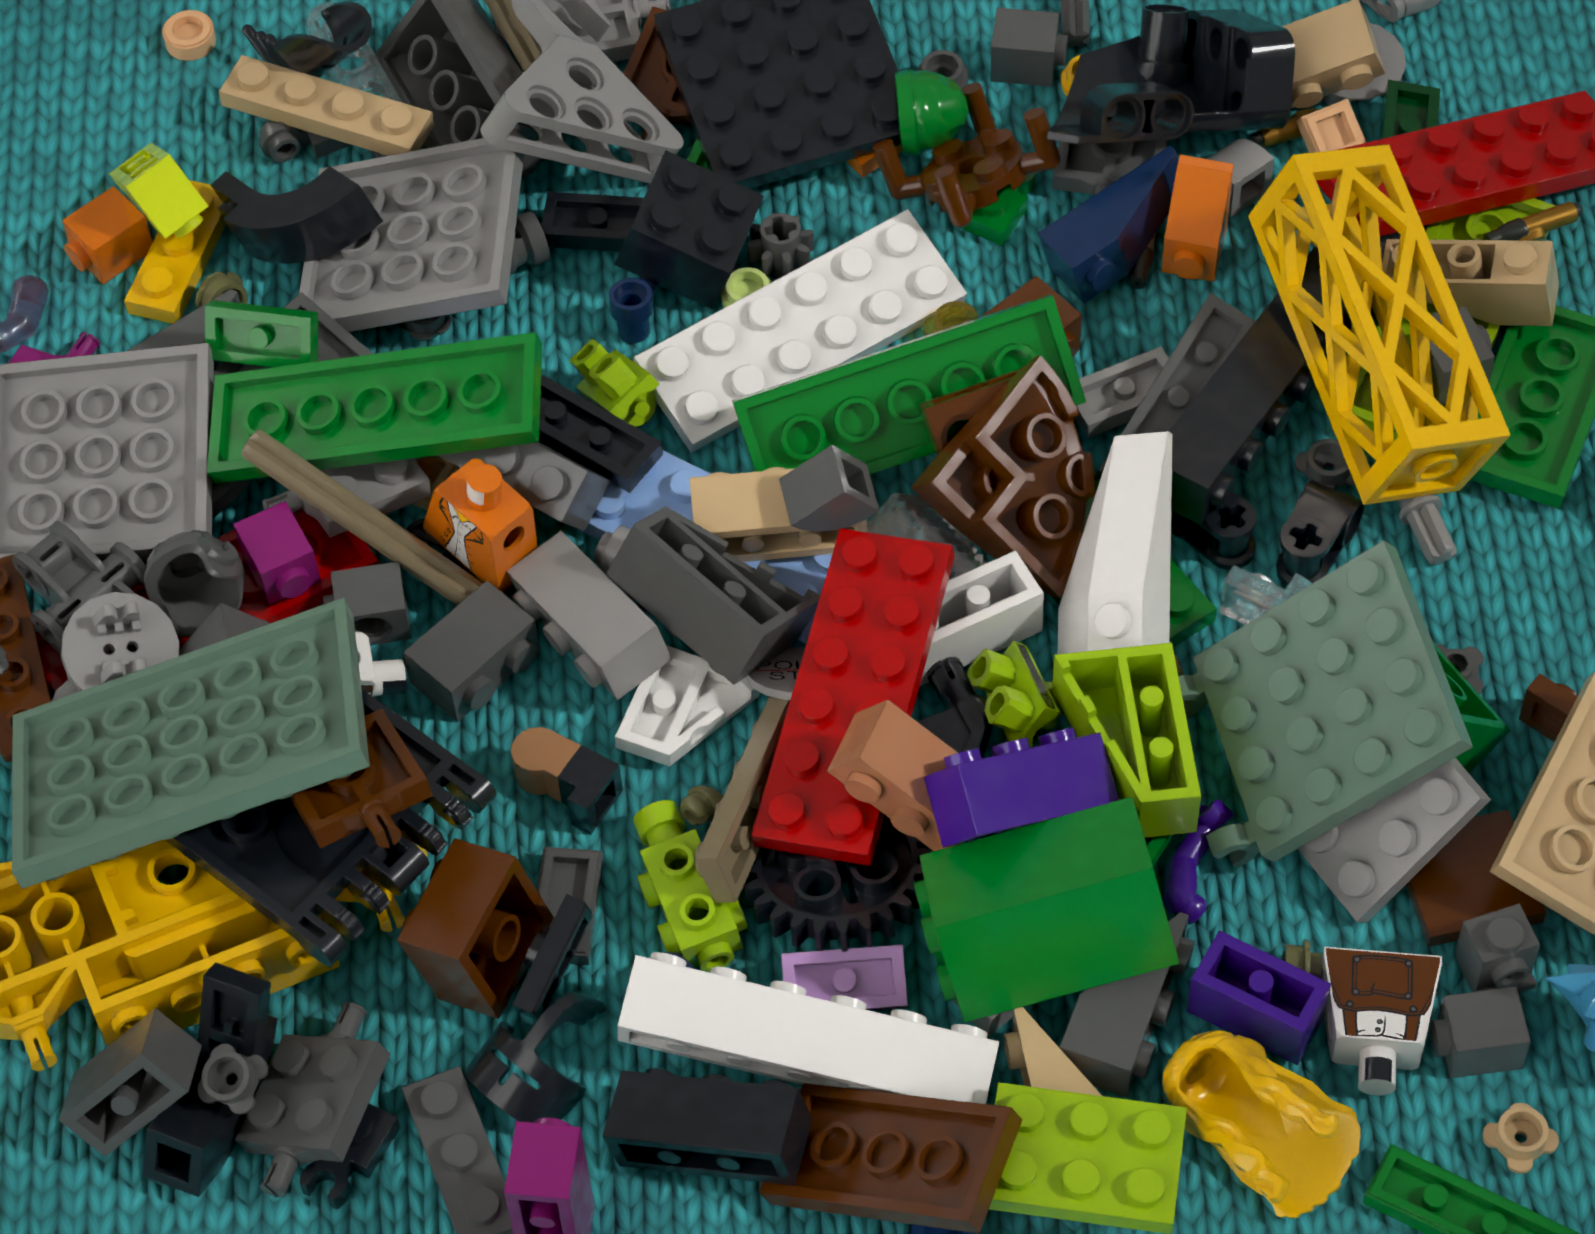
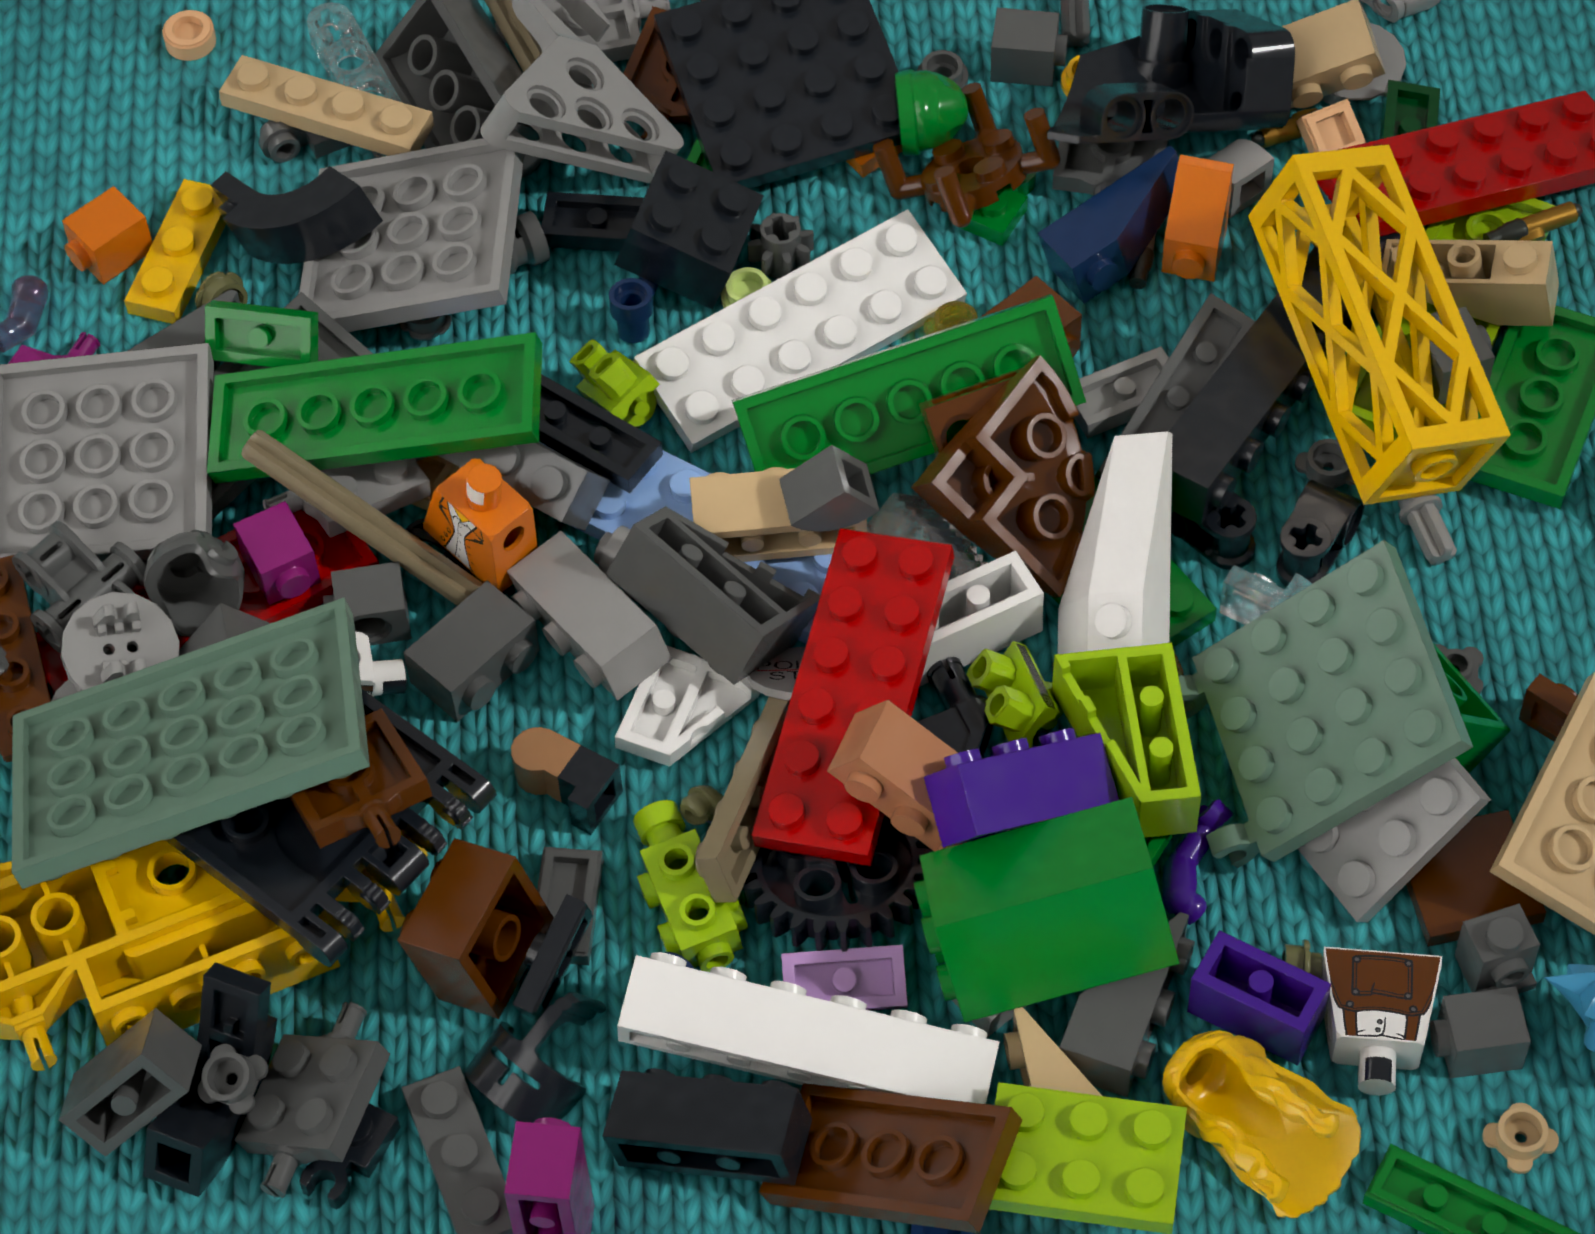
(160, 191): neon yellow slope -> none
(312, 55): black helmet -> none

